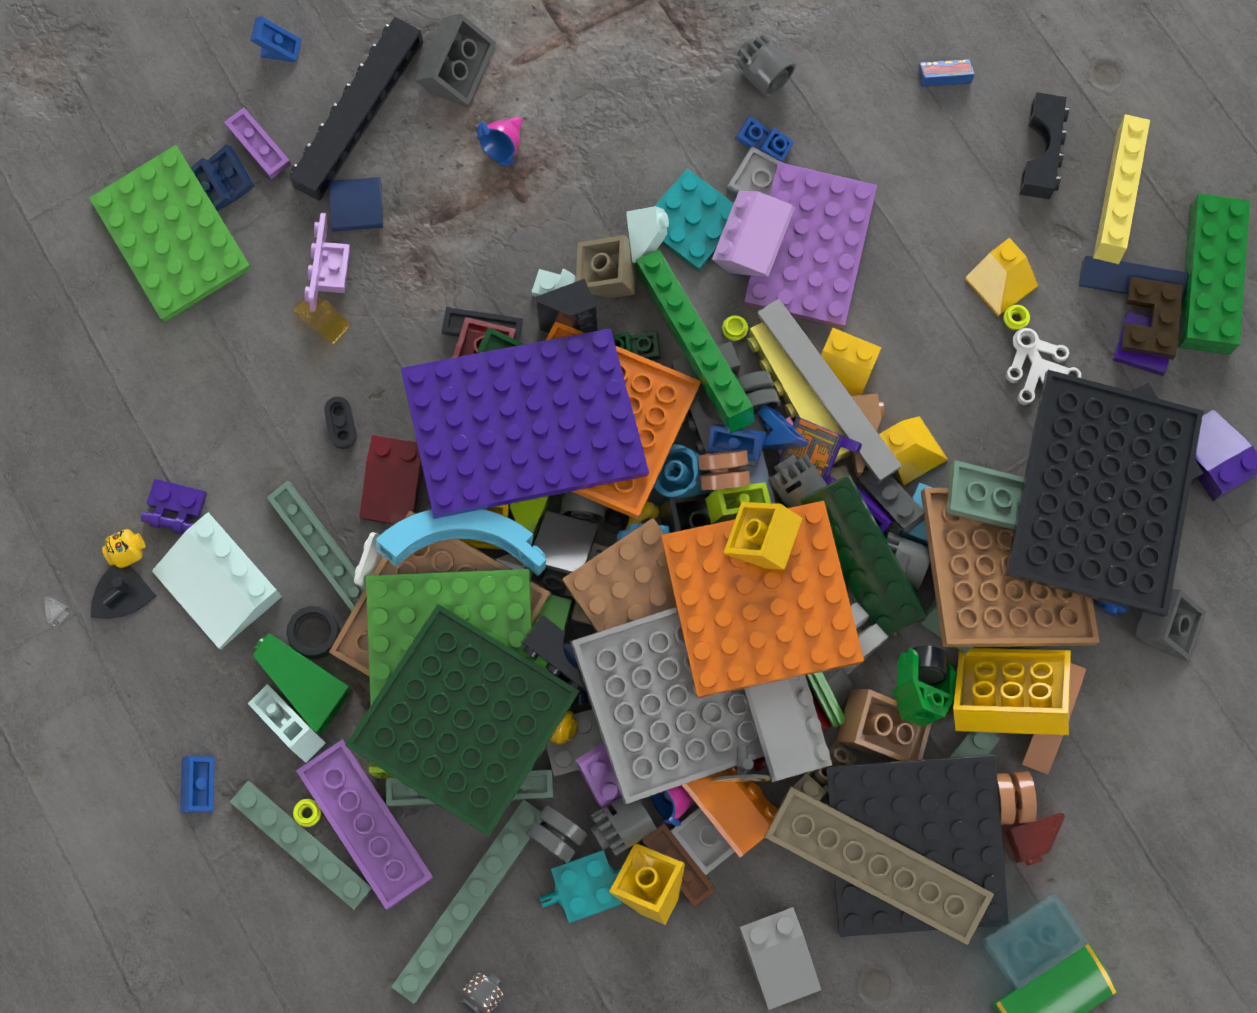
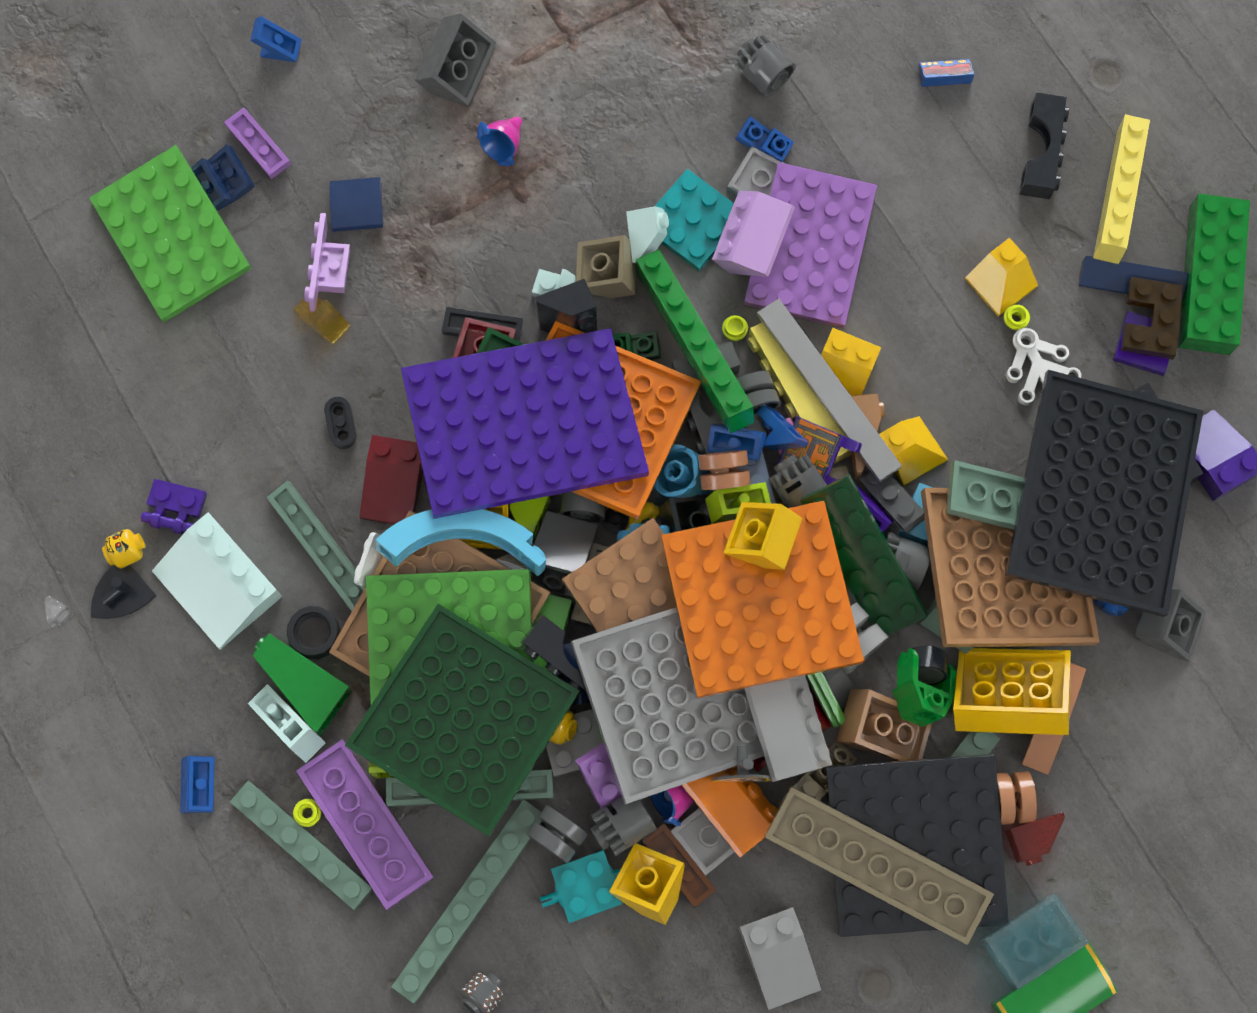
(356, 108): black brick -> none

